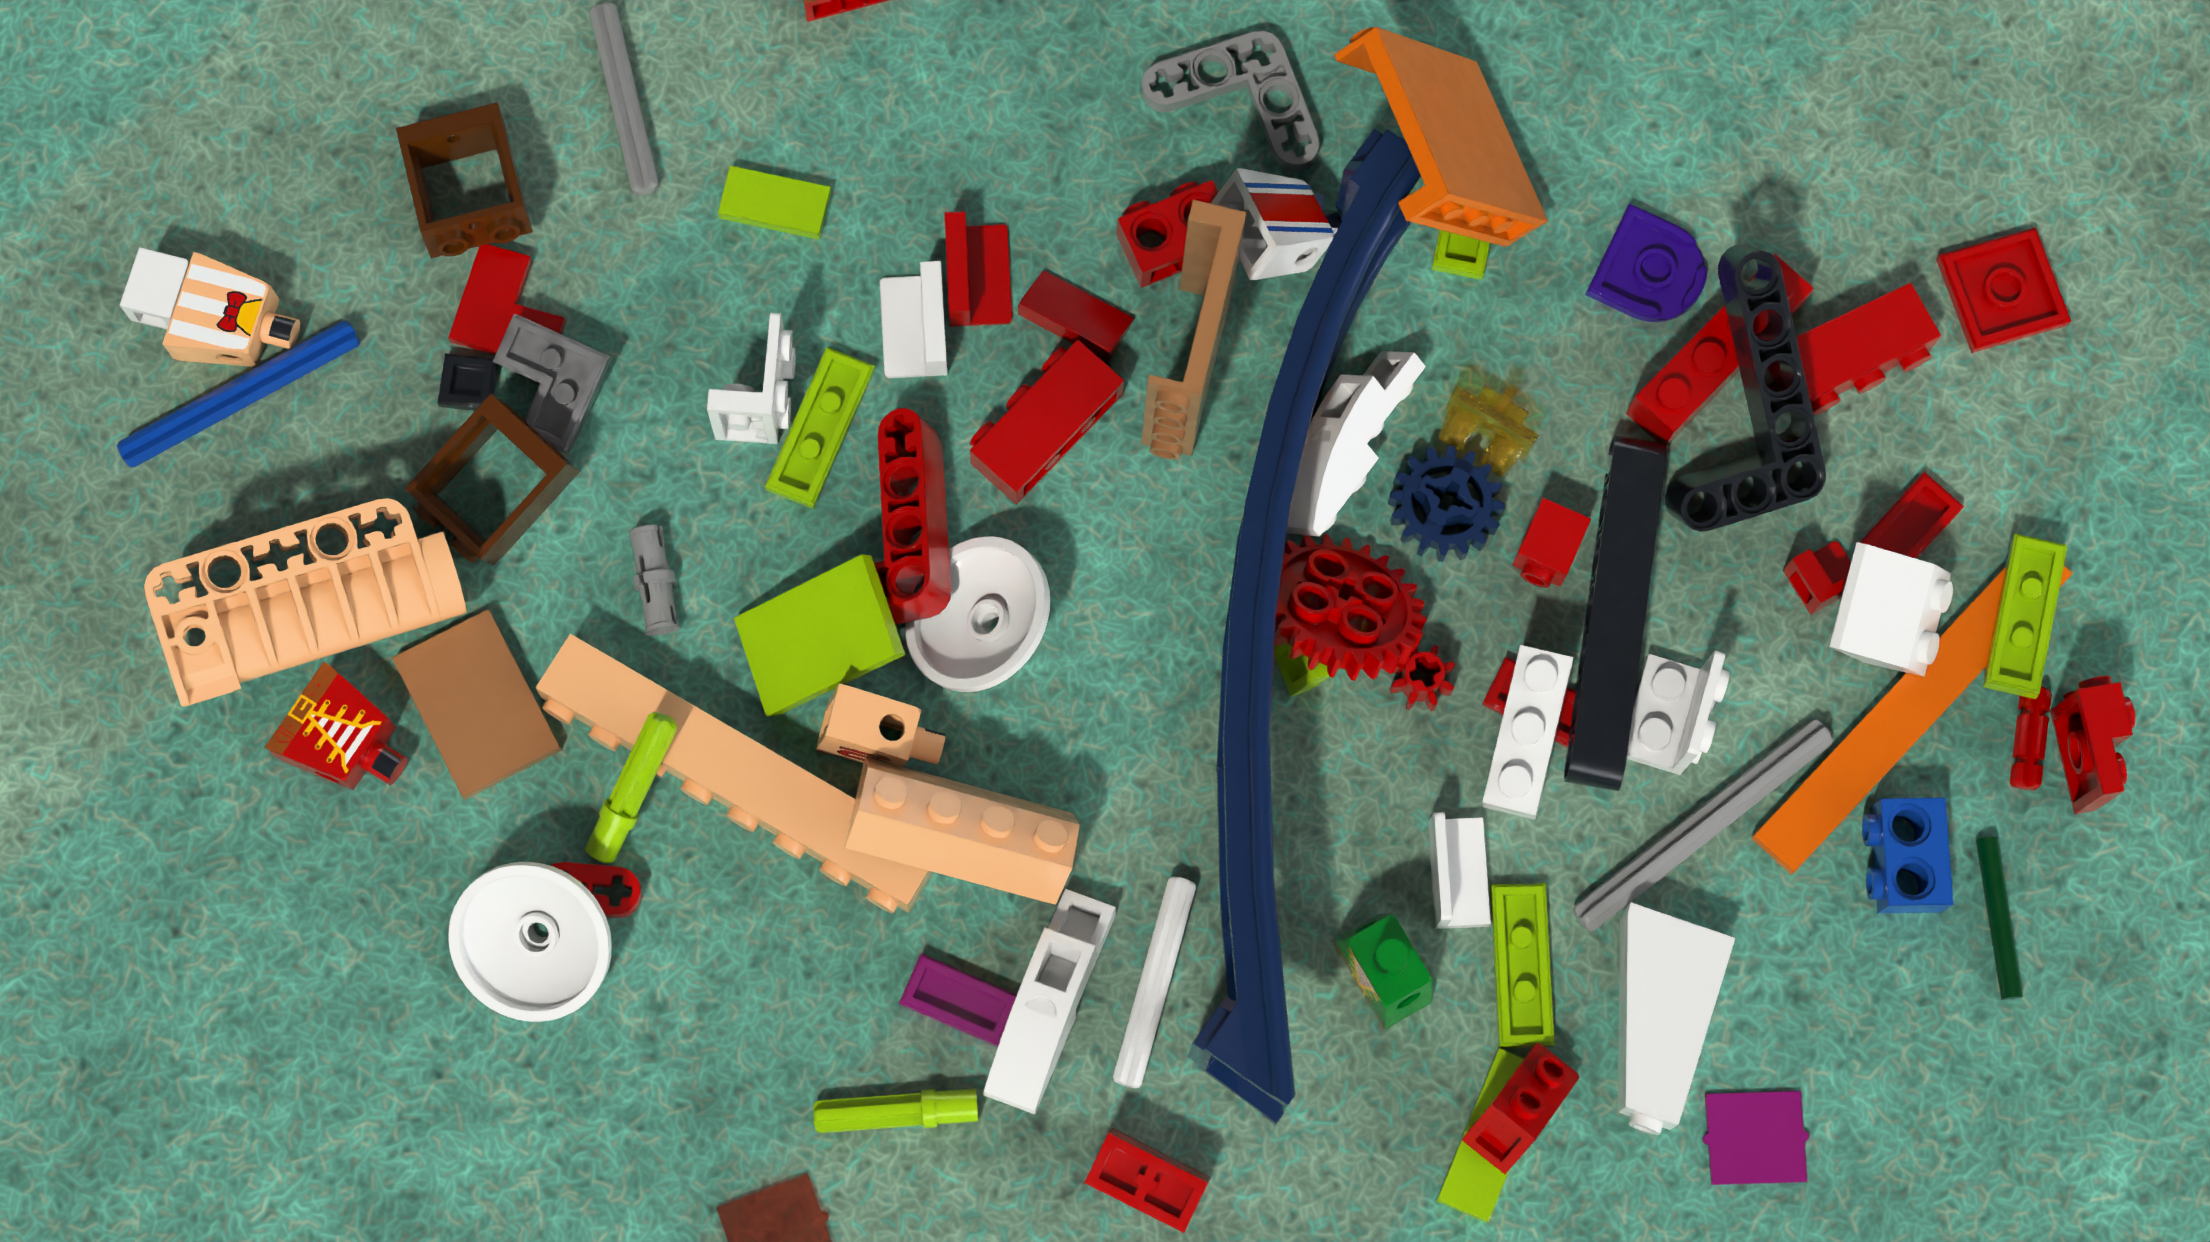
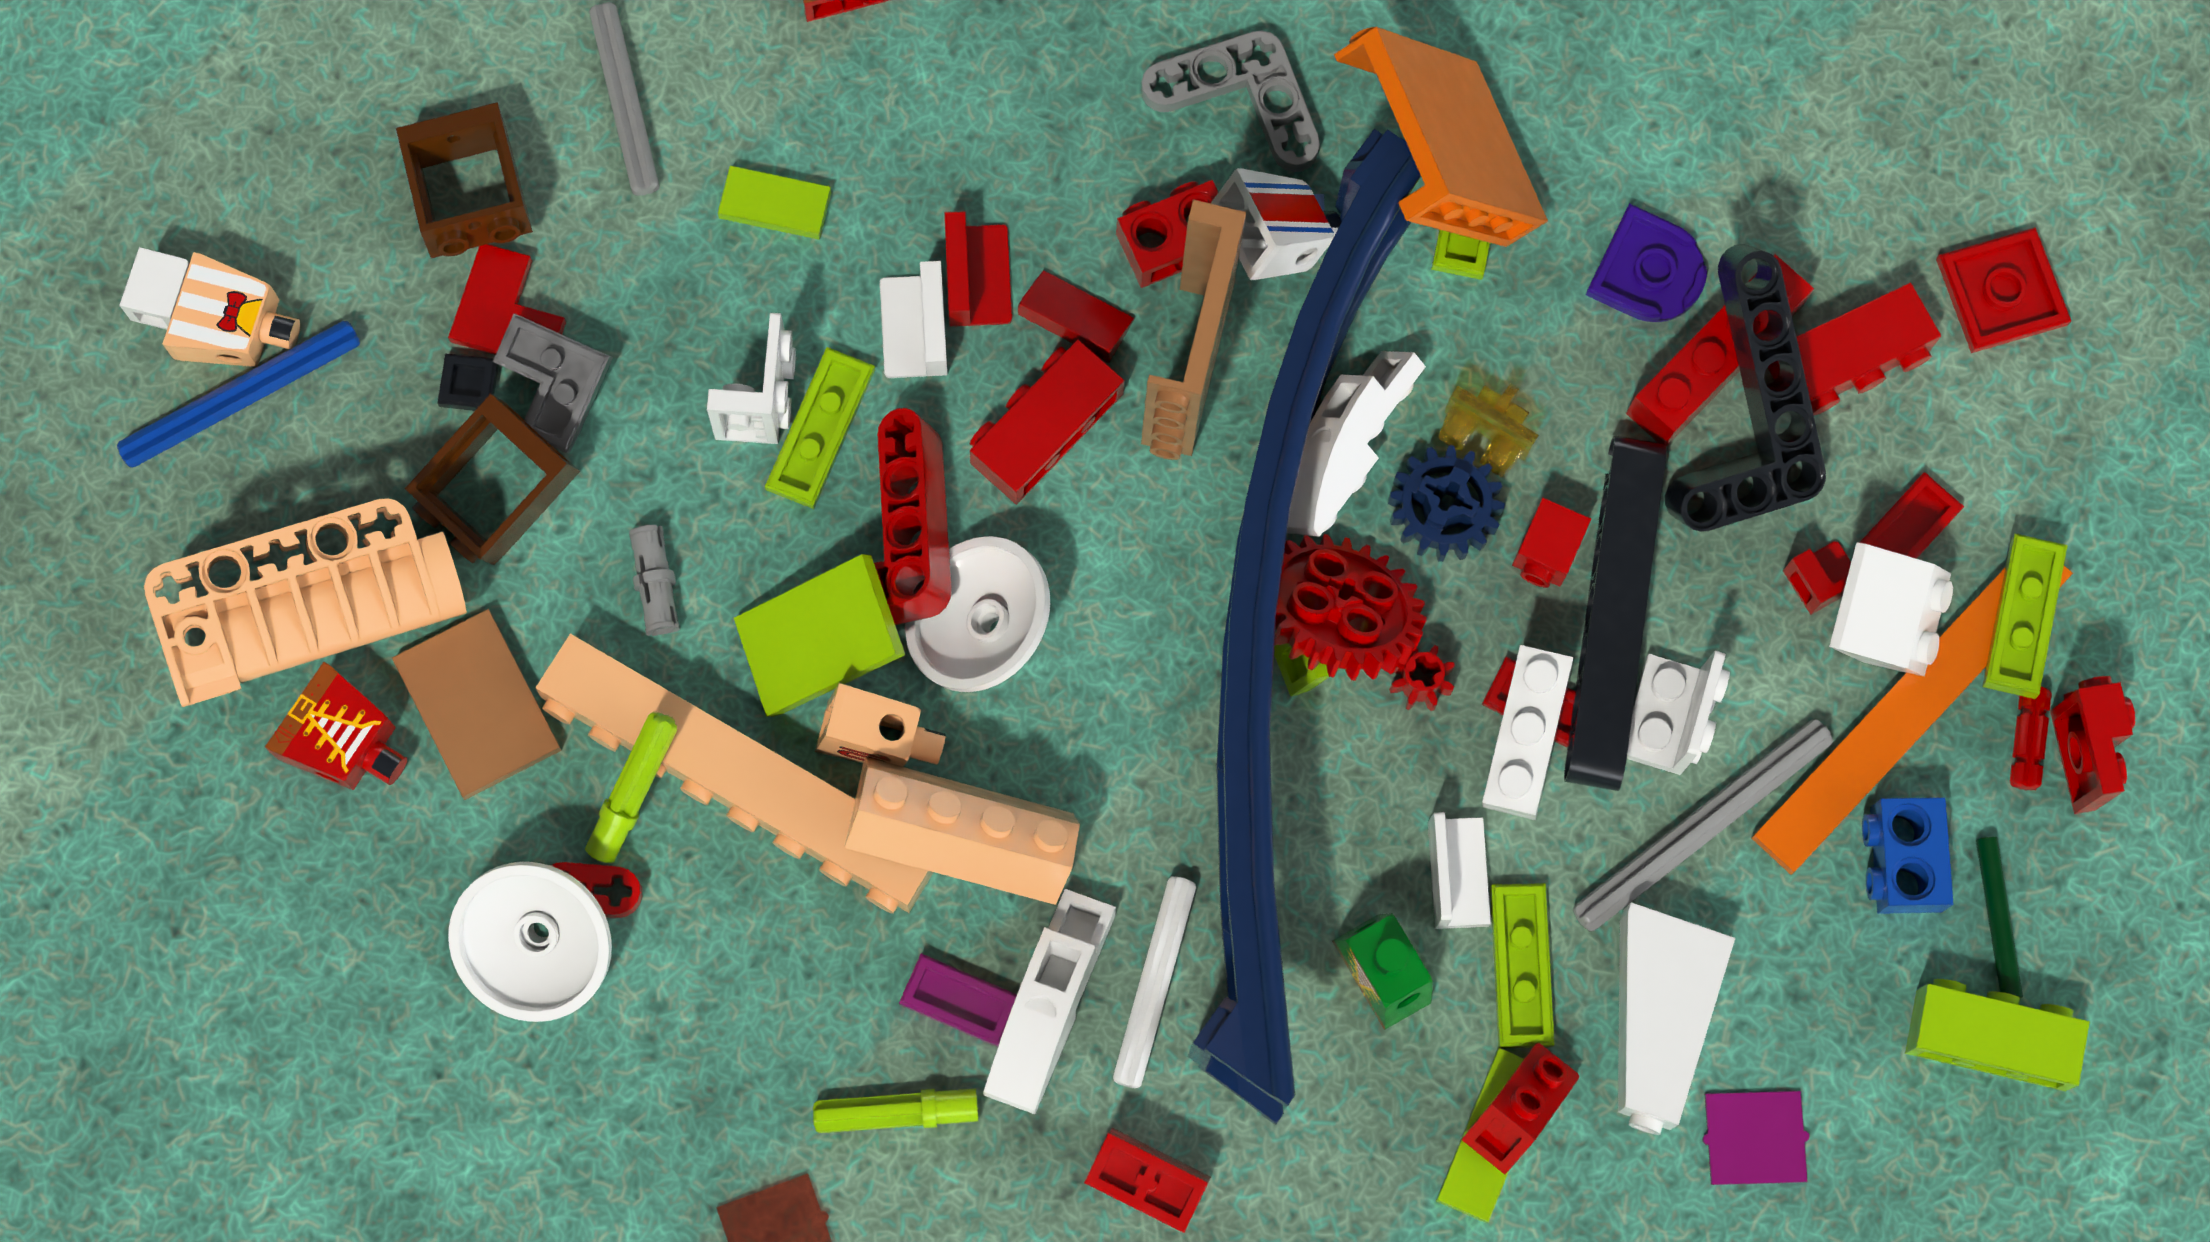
(1997, 1035): none -> lime brick

